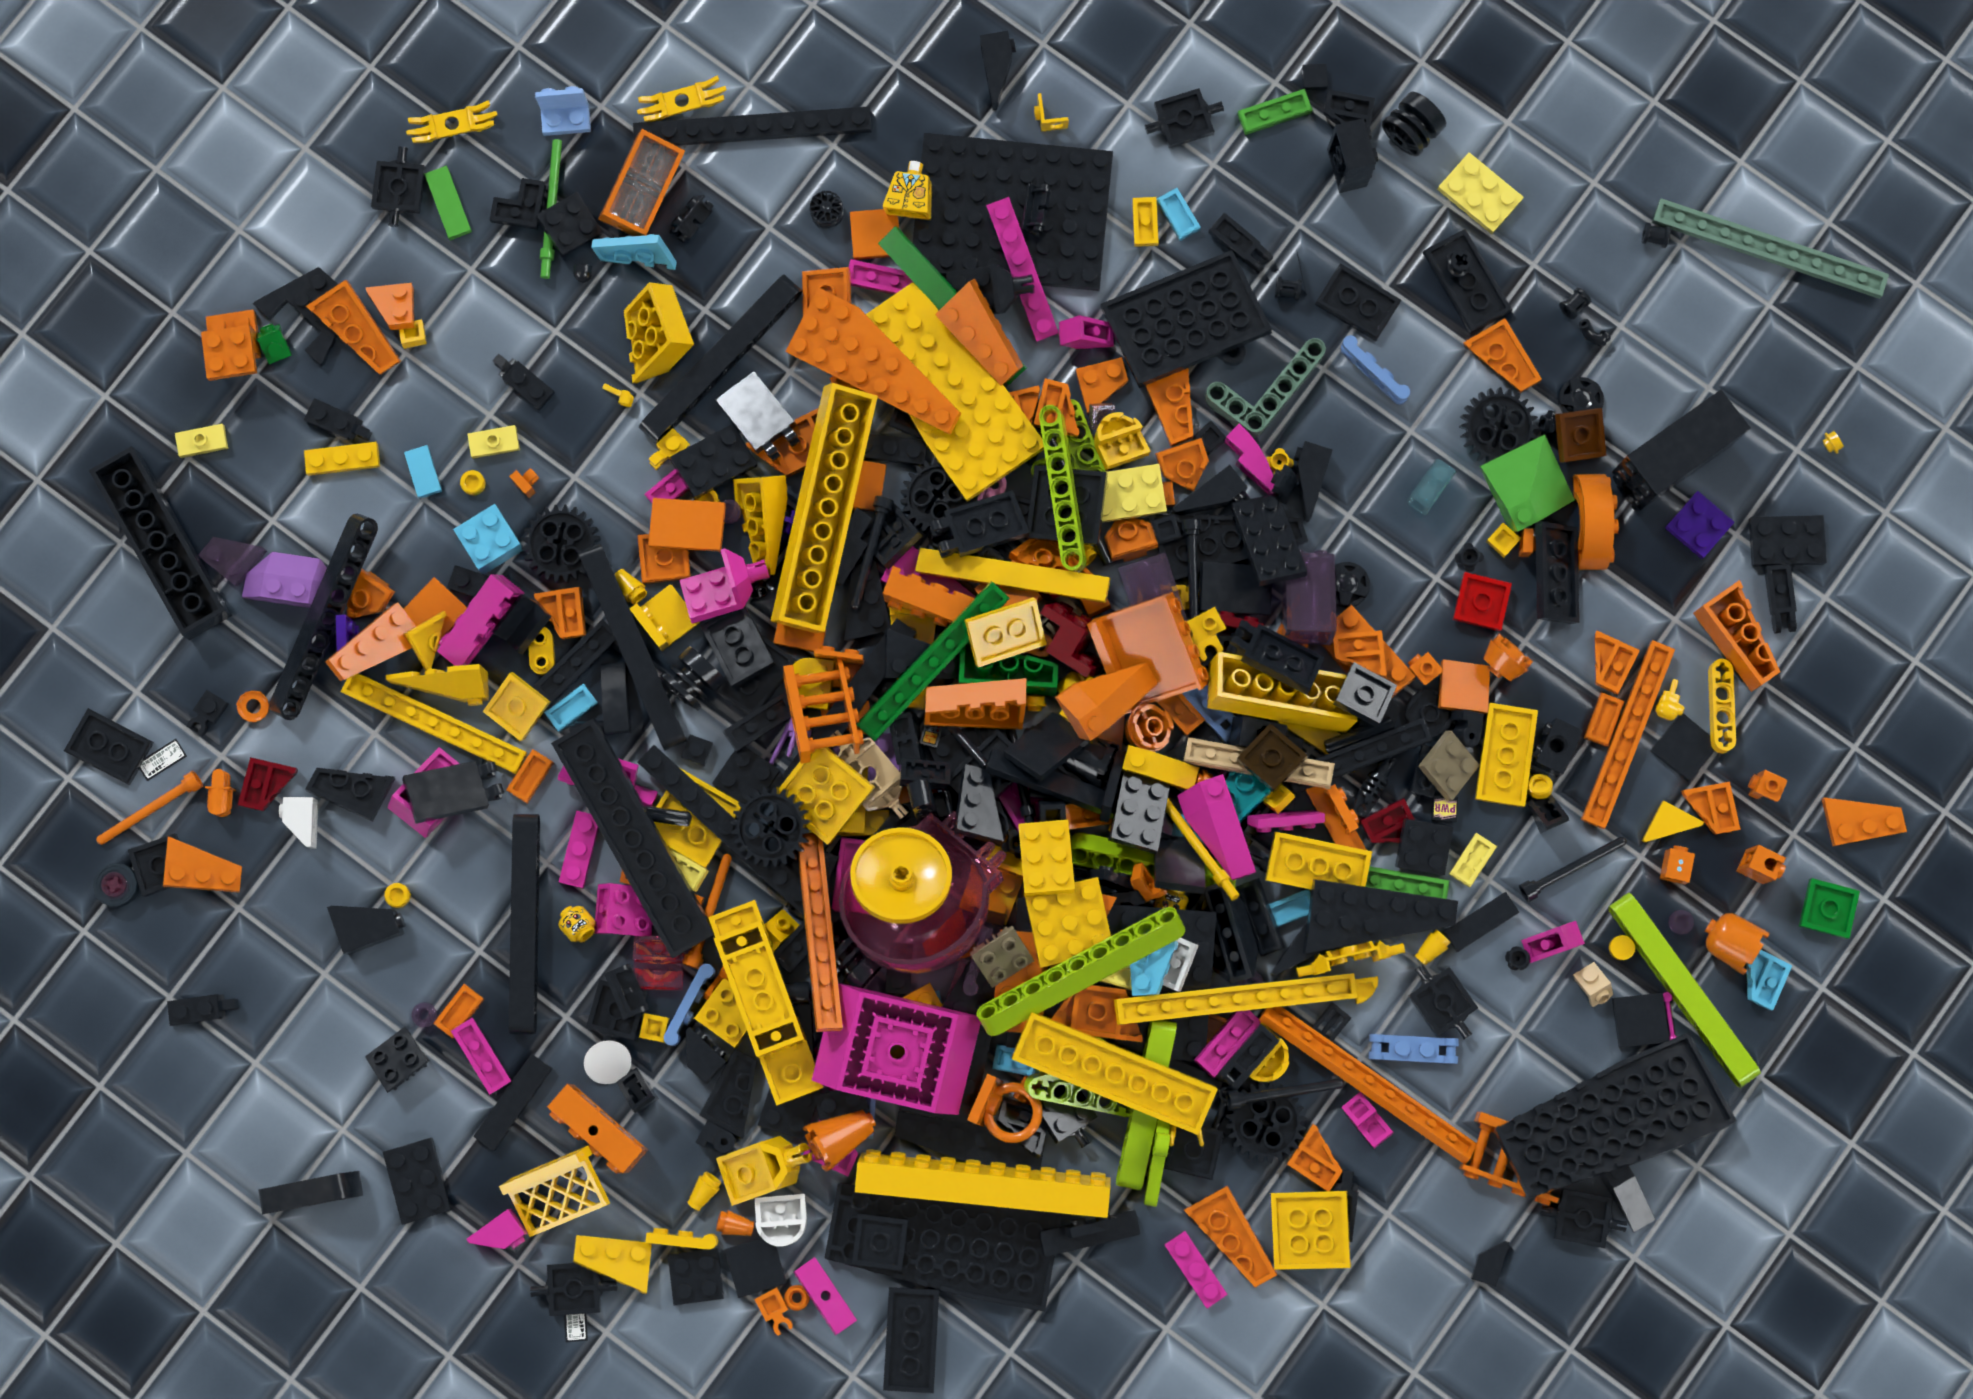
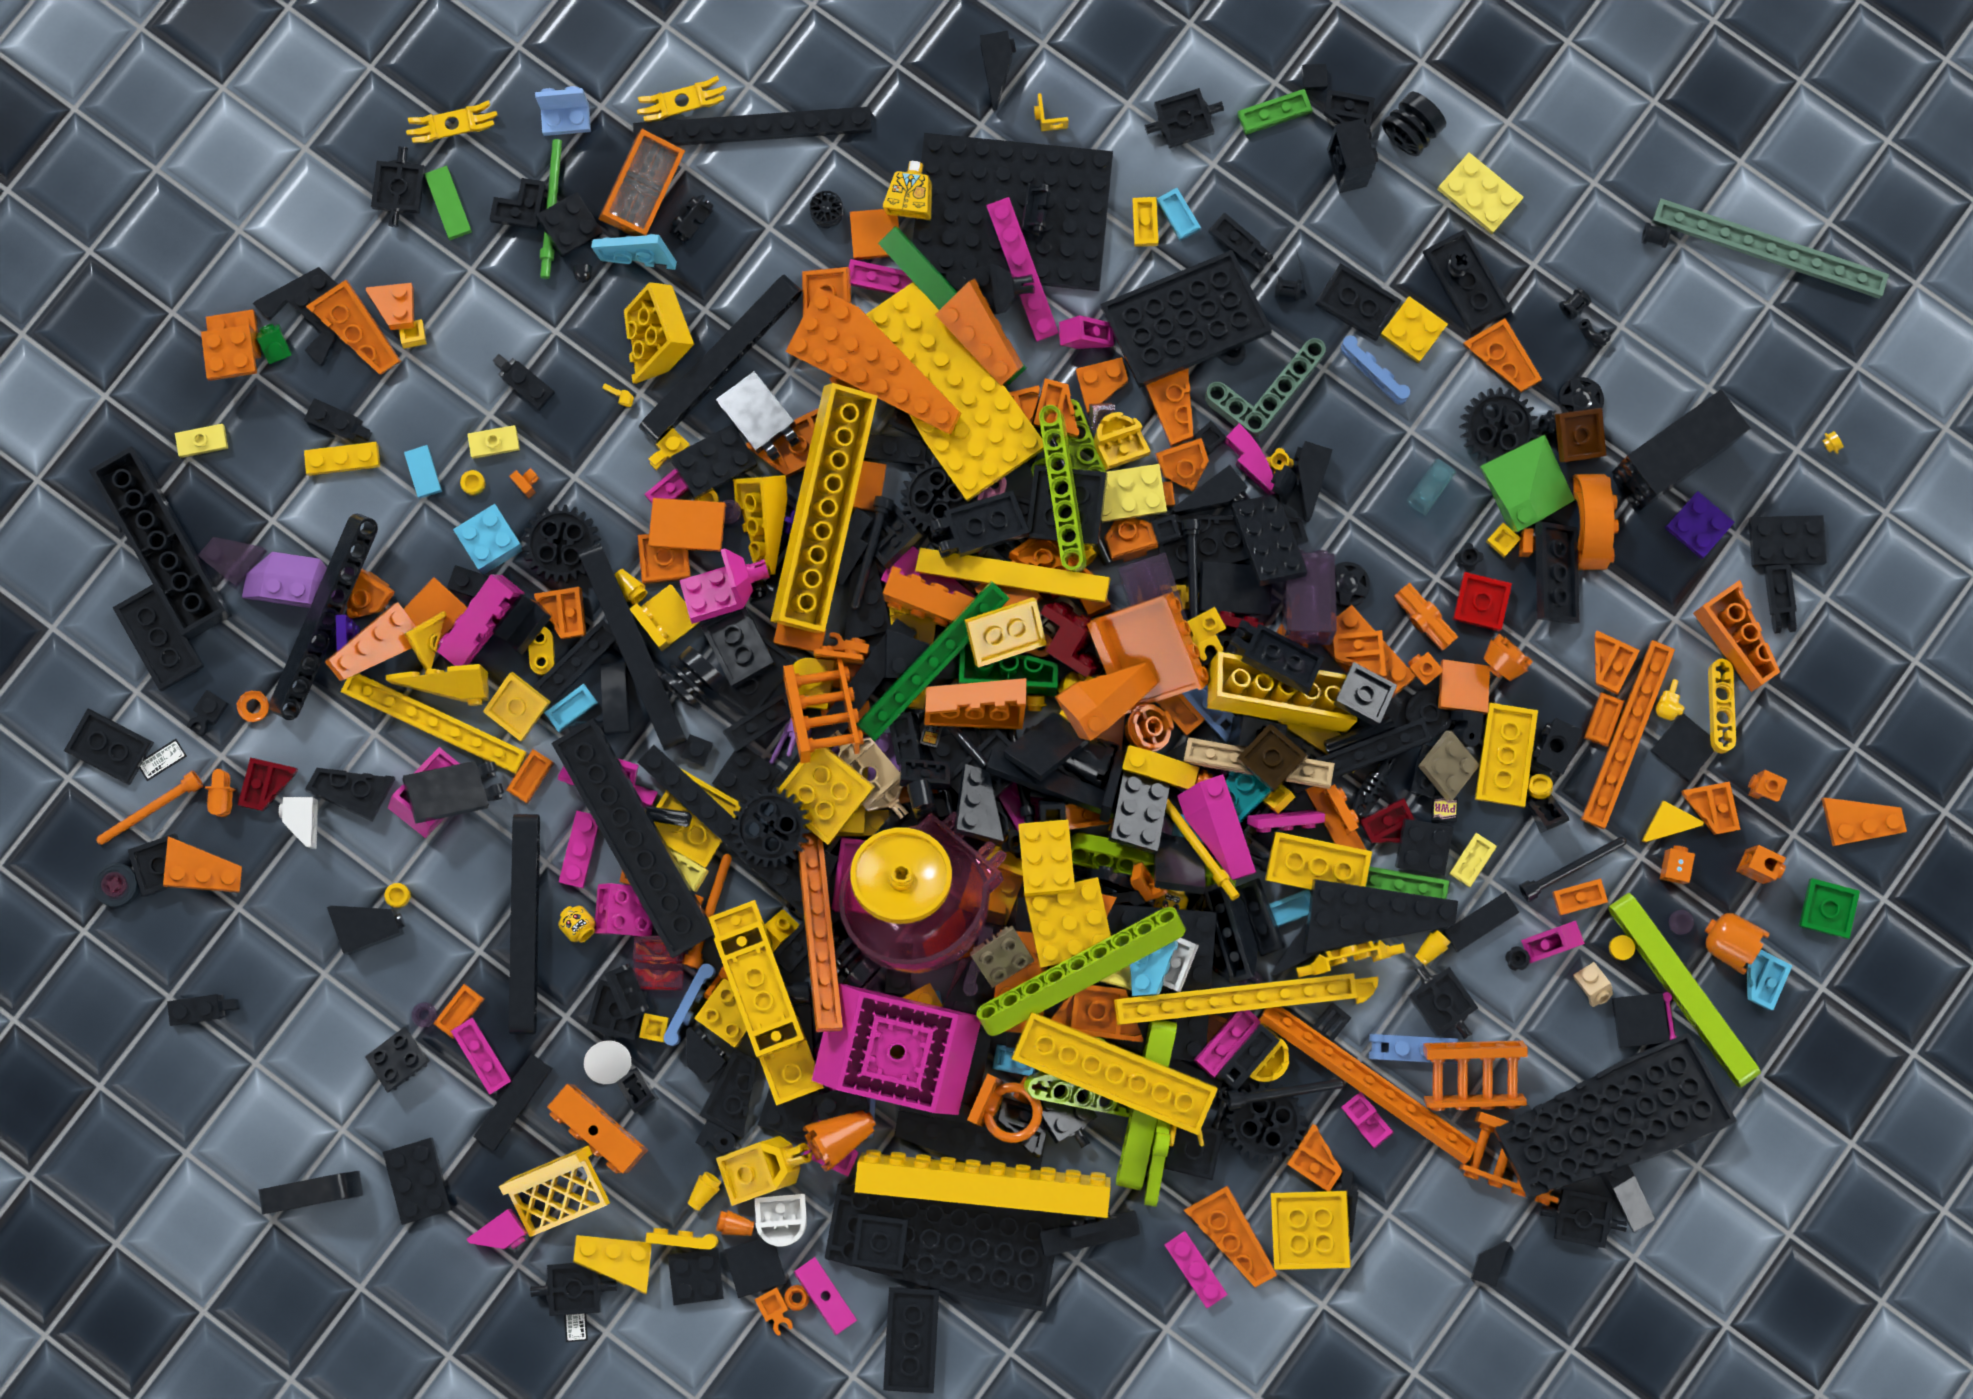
(157, 639): none -> black plate
(855, 644): none -> orange plate
(1413, 329): none -> yellow plate
(1425, 617): none -> orange piece
(1487, 1052): none -> orange fence
(1580, 897): none -> orange plate

